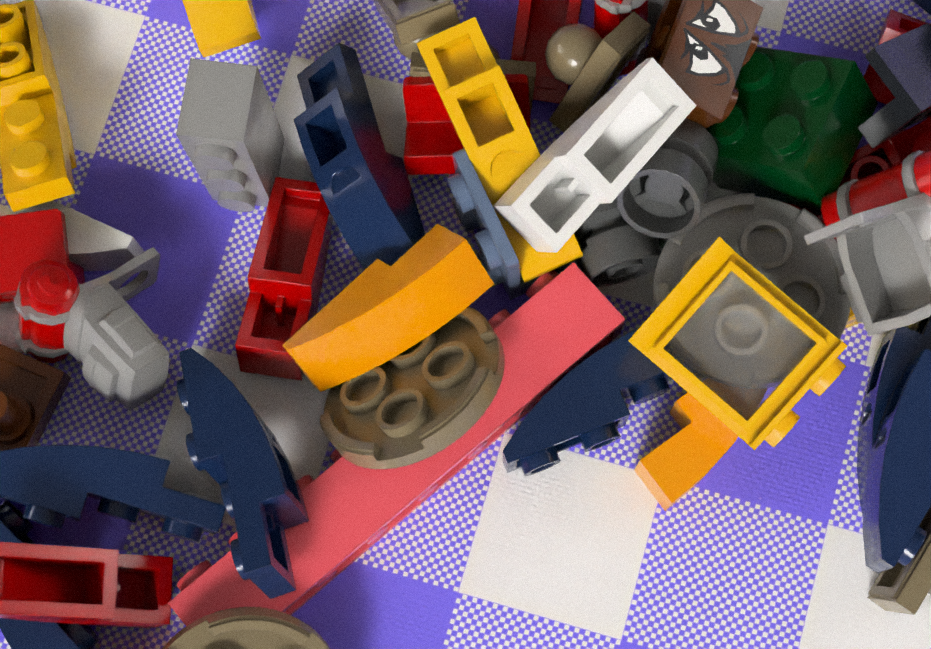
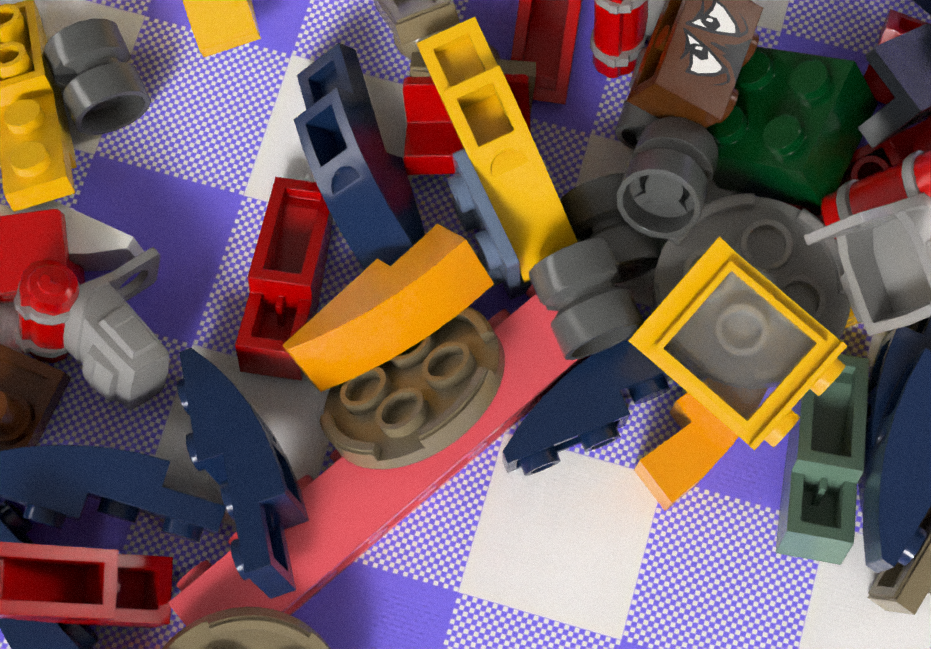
(96, 79): none -> dark grey wheel
(231, 133): light grey brick -> none
(582, 290): none -> dark grey wheel
(590, 63): dark tan tile -> none
(595, 157): white slope -> none
(824, 468): none -> sand green slope

